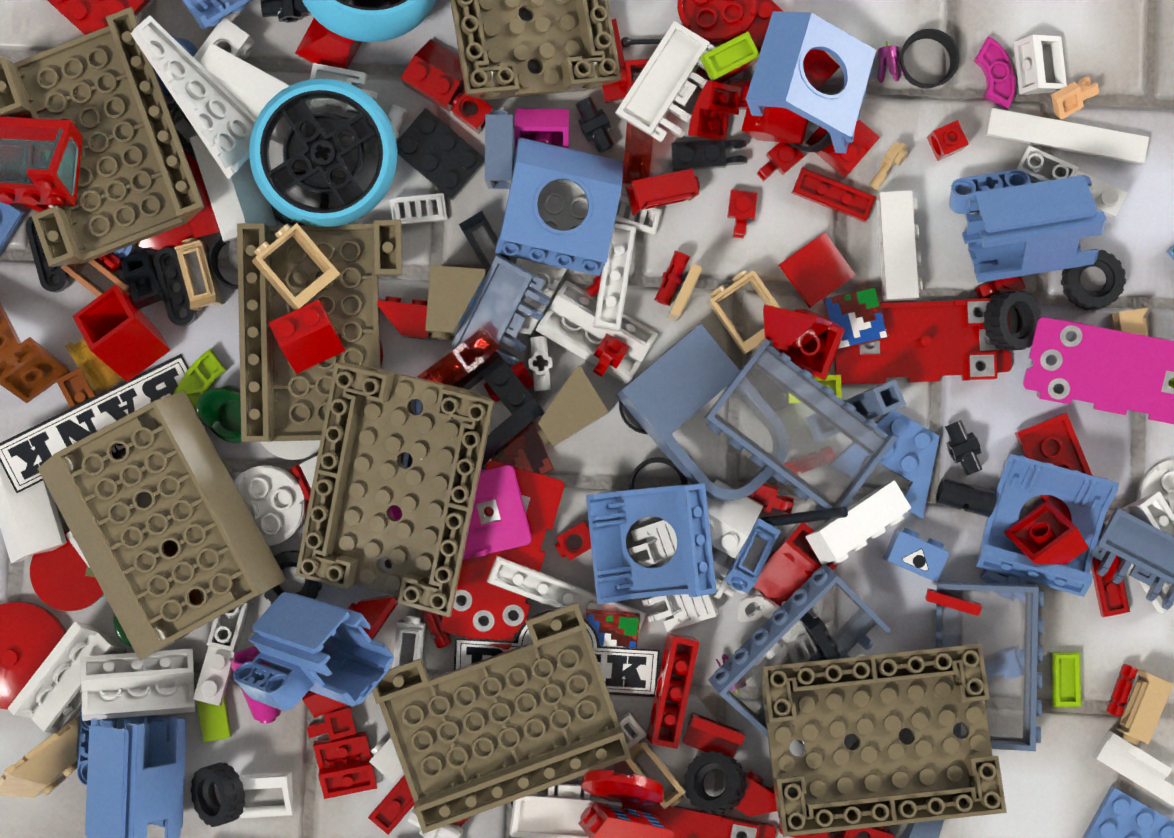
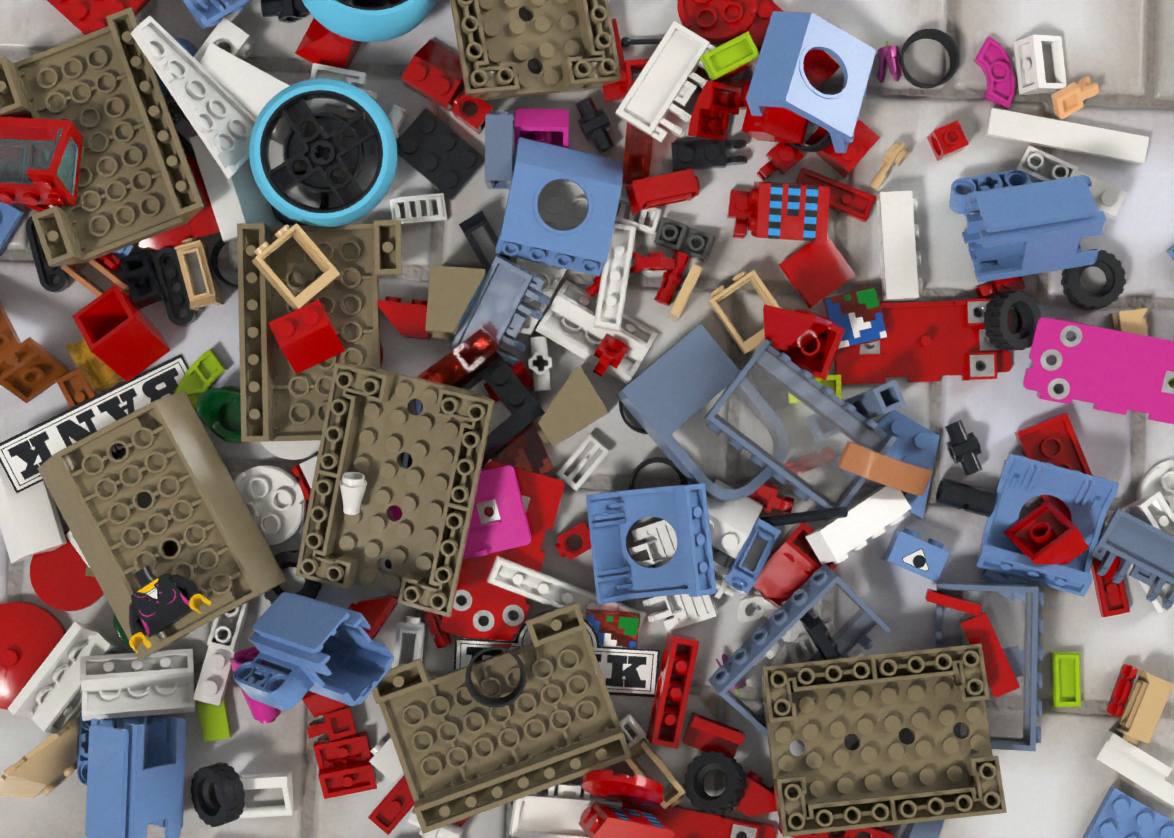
(160, 604): none -> black torso
(352, 491): none -> white cone
(496, 702): none -> black tyre
(598, 444): none -> white tile
(654, 262): none -> red plate
(684, 239): none -> dark grey slope
(789, 211): none -> red slope
(884, 469): none -> nougat slope
(998, 670): none -> red tile

